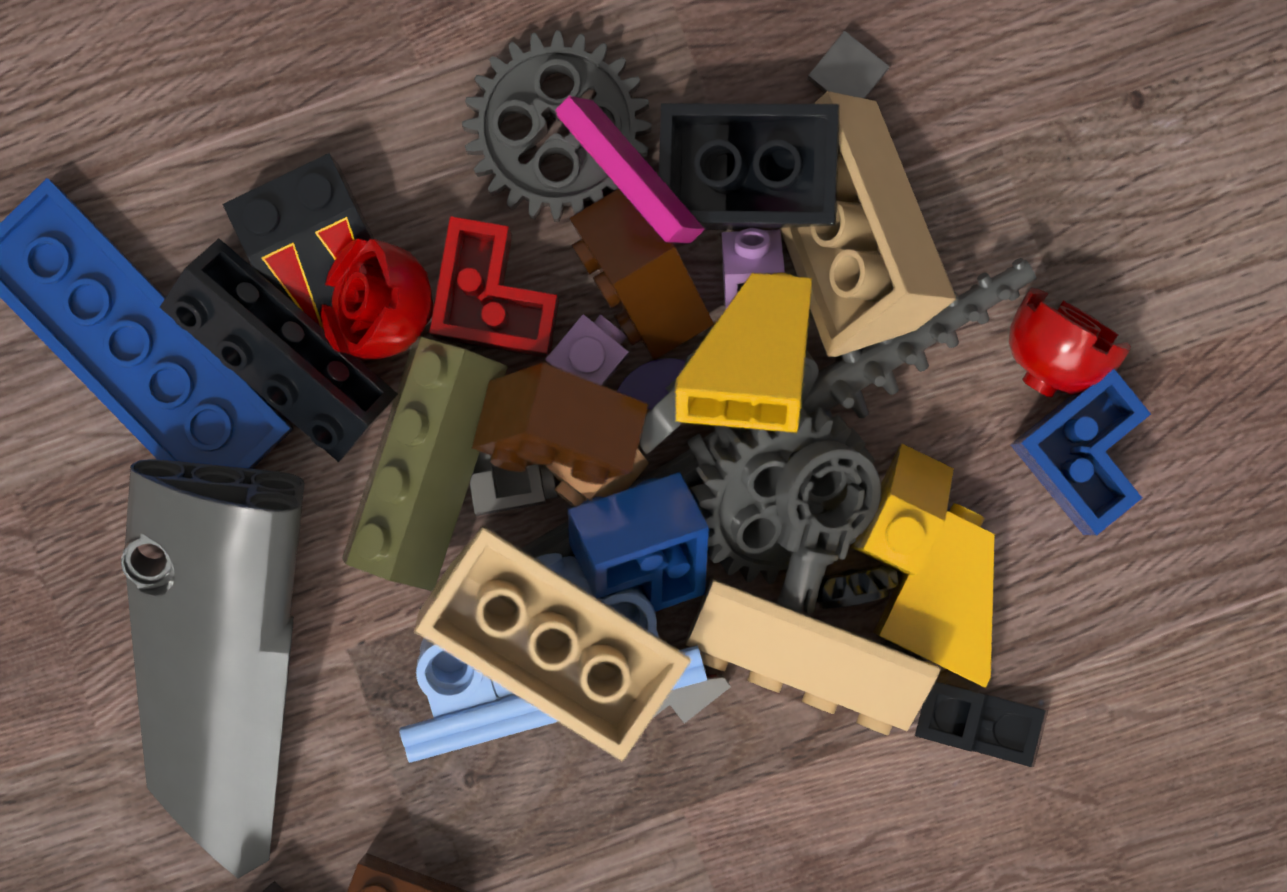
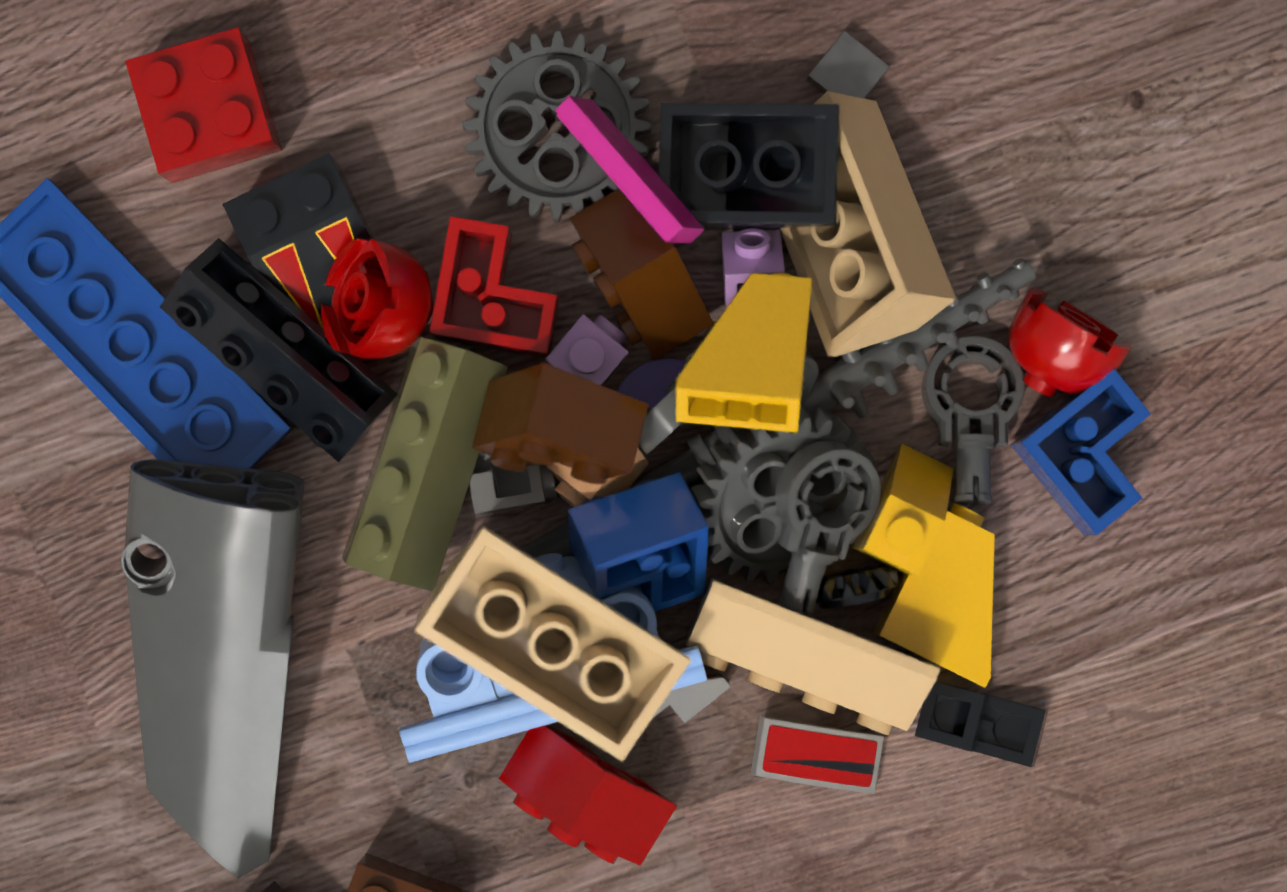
(203, 105): none -> red brick
(585, 796): none -> red brick
(817, 755): none -> slope
(973, 450): none -> dark grey pin

